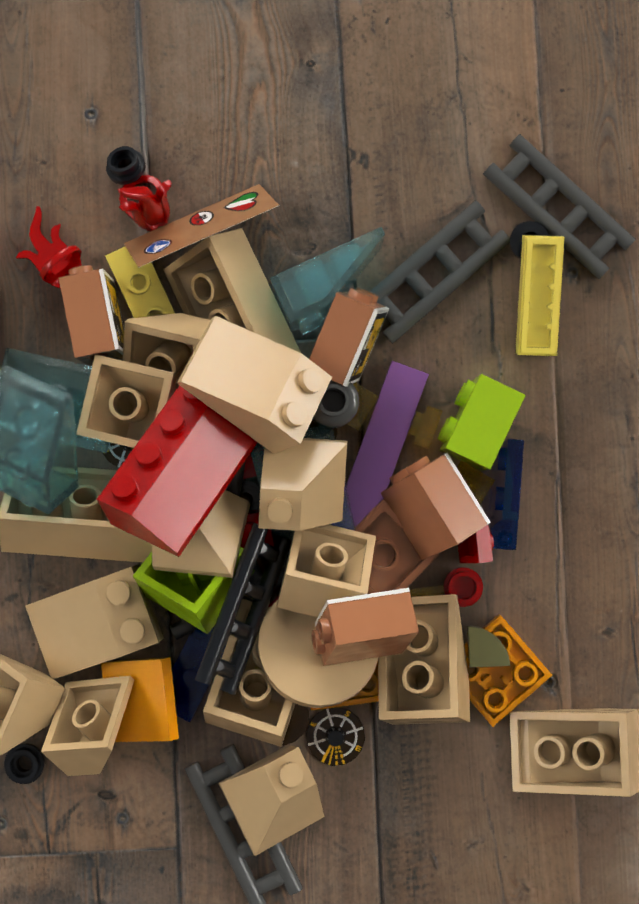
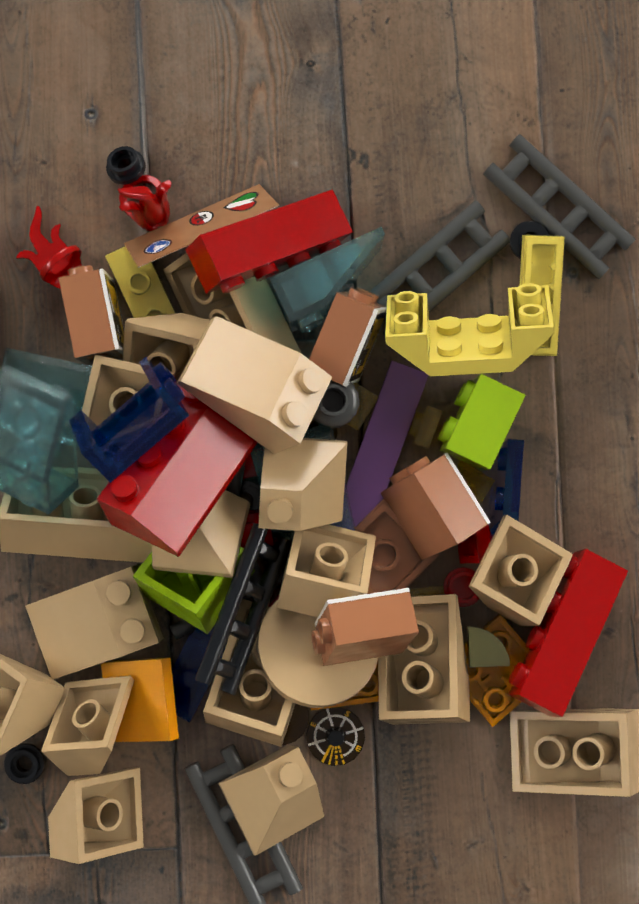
(97, 817): none -> tan slope
(134, 425): none -> clear blue panel
(268, 242): none -> red brick
(469, 344): none -> light yellow slope
(519, 573): none -> tan slope
(567, 633): none -> red brick

